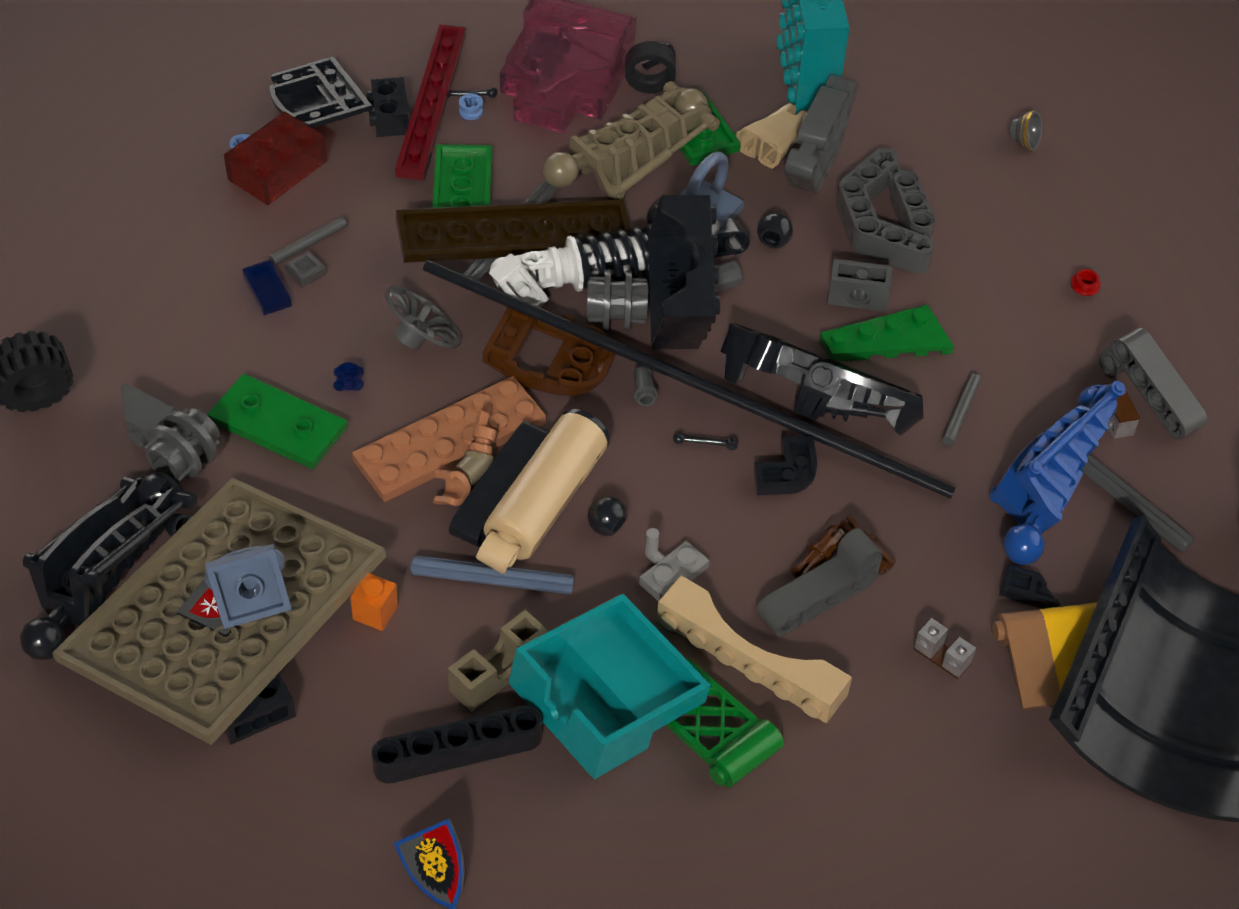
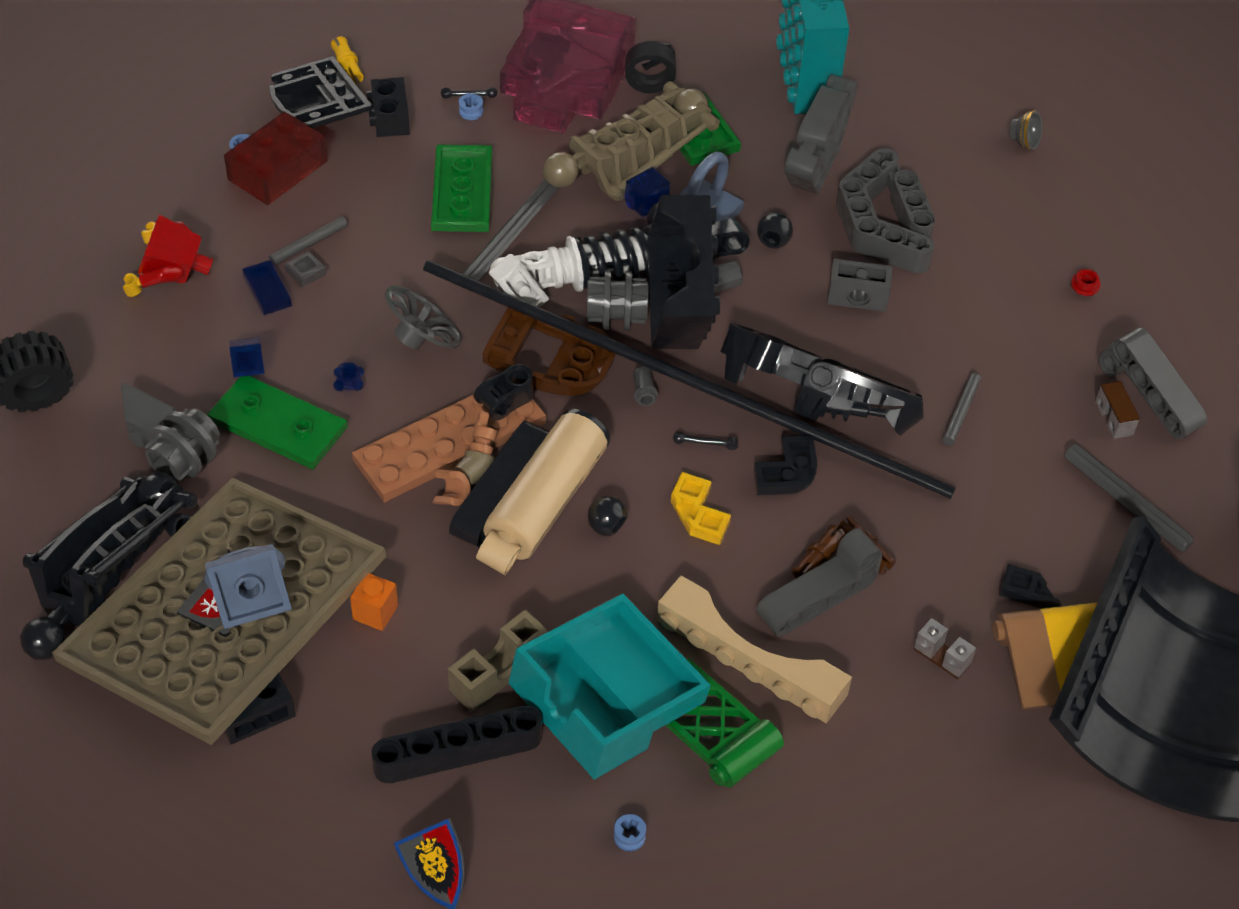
(167, 257): none -> red torso
(246, 357): none -> clear blue brick
(347, 59): none -> yellow pin
(430, 103): dark red plate -> none
(486, 575): sand blue axle -> none
(502, 229): dark brown plate -> none
(506, 391): none -> black piece
(632, 843): none -> medium blue bush
(645, 190): none -> clear blue brick
(667, 569): light grey plate -> none
(698, 520): none -> yellow tile
(772, 135): tan piece -> none
(889, 335): green wing -> none
(1049, 470): blue piece -> none

